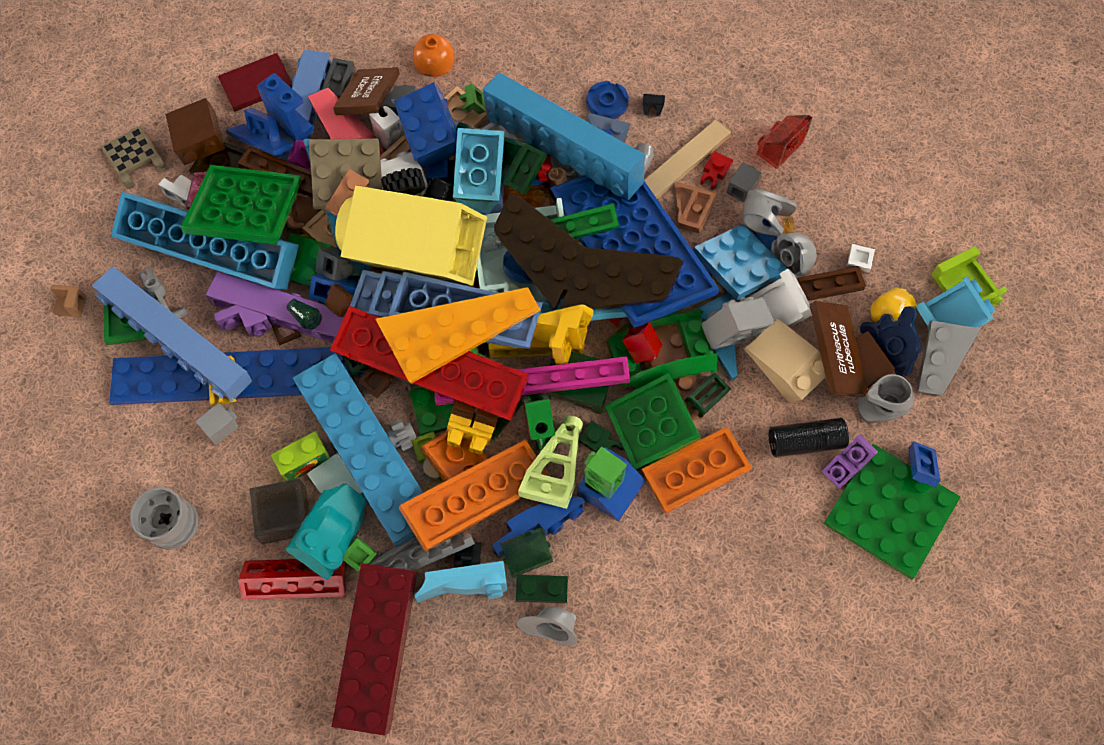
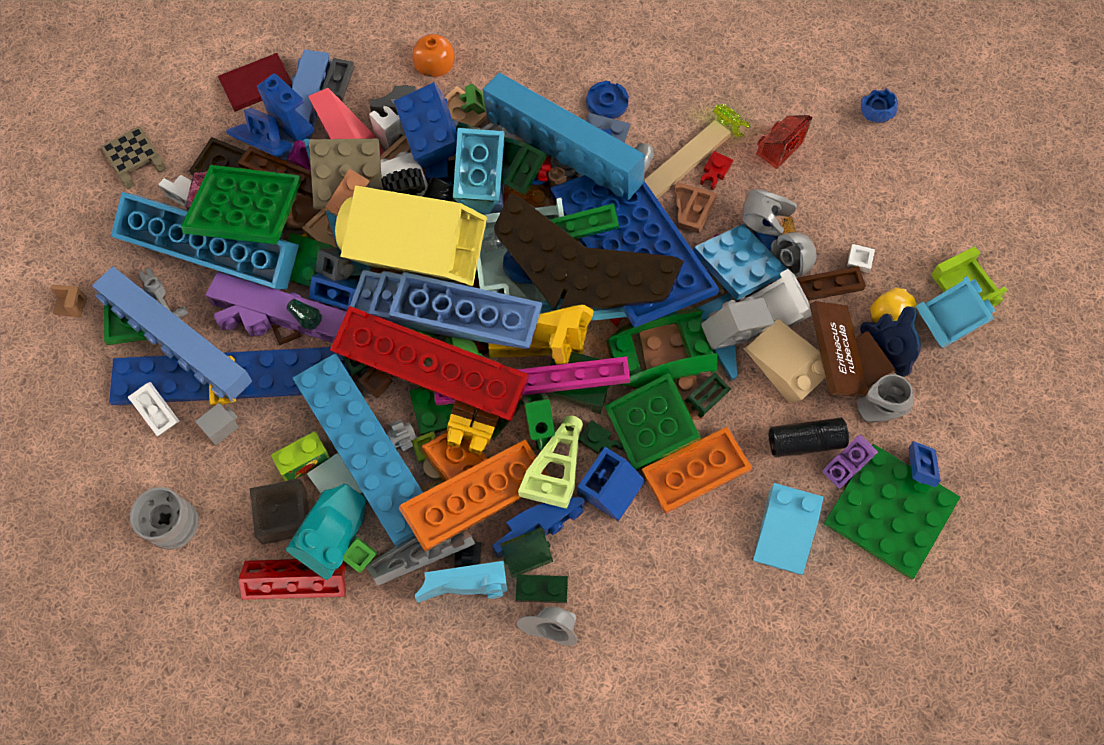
(153, 409): none -> white plate
(195, 131): reddish brown brick -> none
(338, 300): reddish brown tile -> none
(366, 91): reddish brown tile -> none
(374, 649): dark red brick -> none
(442, 333): light orange wing -> none
(604, 472): bright green brick -> none
(642, 343): red brick -> none
(656, 100): black tile -> none
(728, 116): none -> clear neon green plate
(744, 180): dark grey brick -> none
(788, 528): none -> medium azure slope
(879, 106): none -> blue hair
(943, 354): light grey wing -> none

